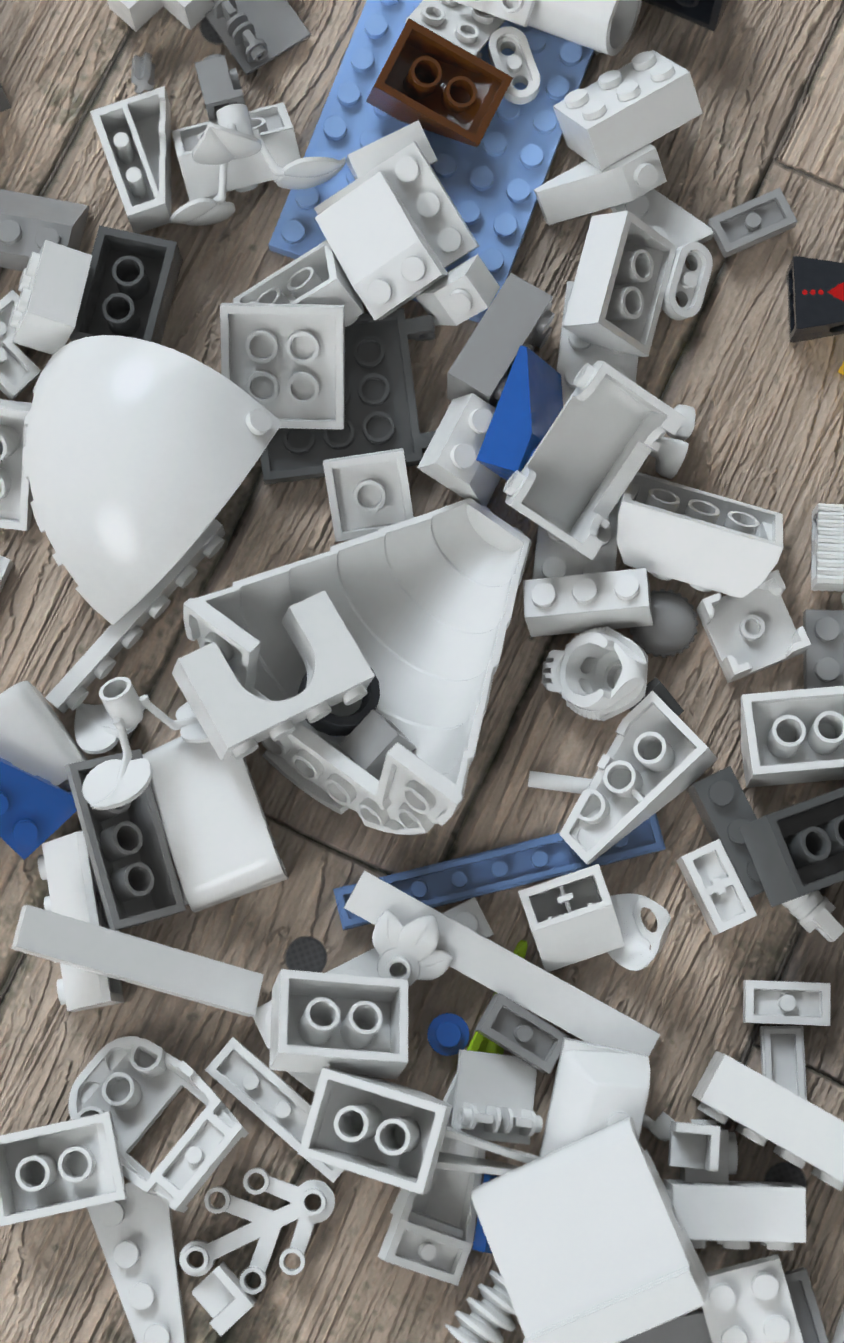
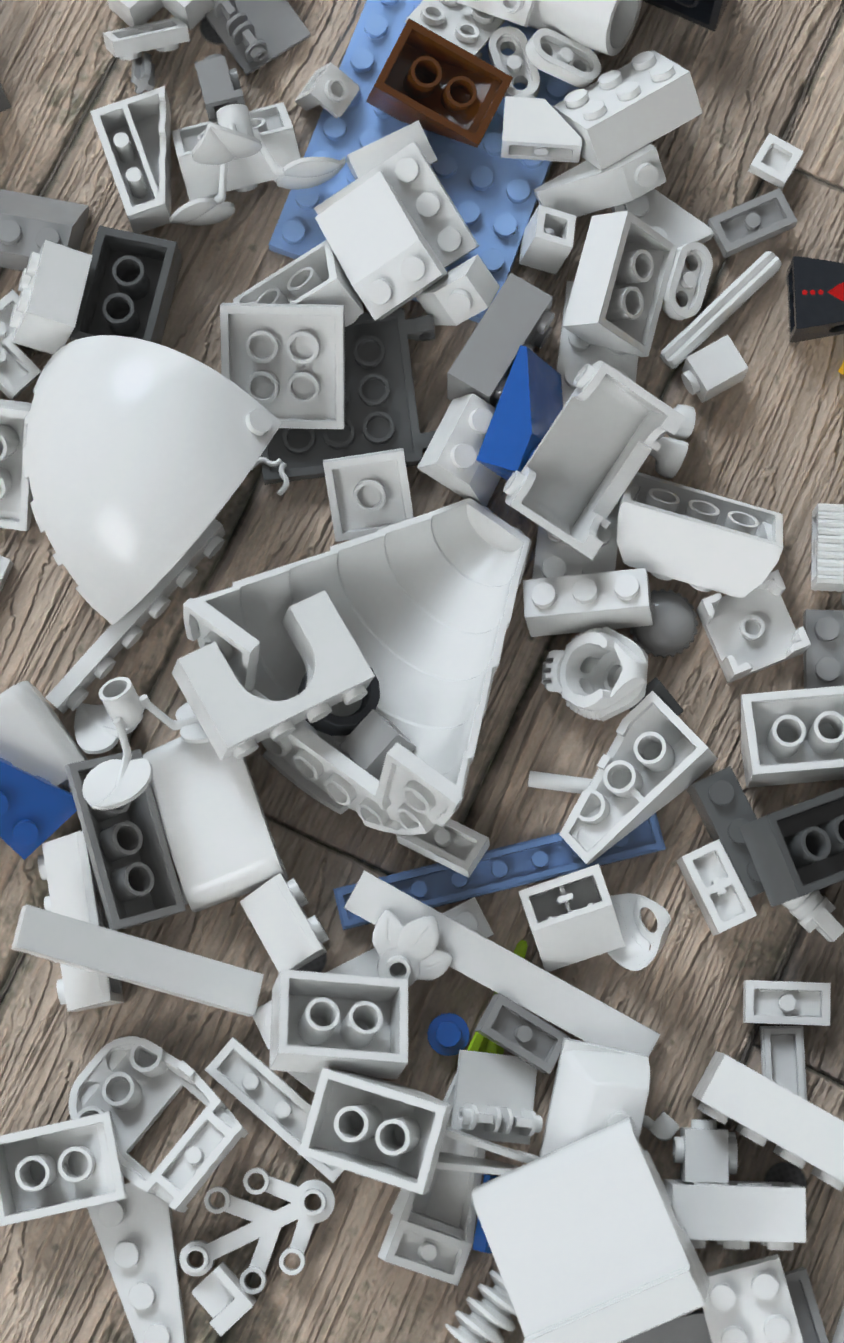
(159, 35): none -> white plate
(283, 489): none -> white piece
(283, 924): none -> white slope
(329, 89): none -> white bracket
(450, 846): none -> white plate
(537, 131): none -> white slope
(547, 239): none -> white brick
(563, 58): none -> white plate
(694, 1145): white panel -> none
(713, 369): none -> white brick
(720, 309): none -> white axle
(775, 161): none -> white plate

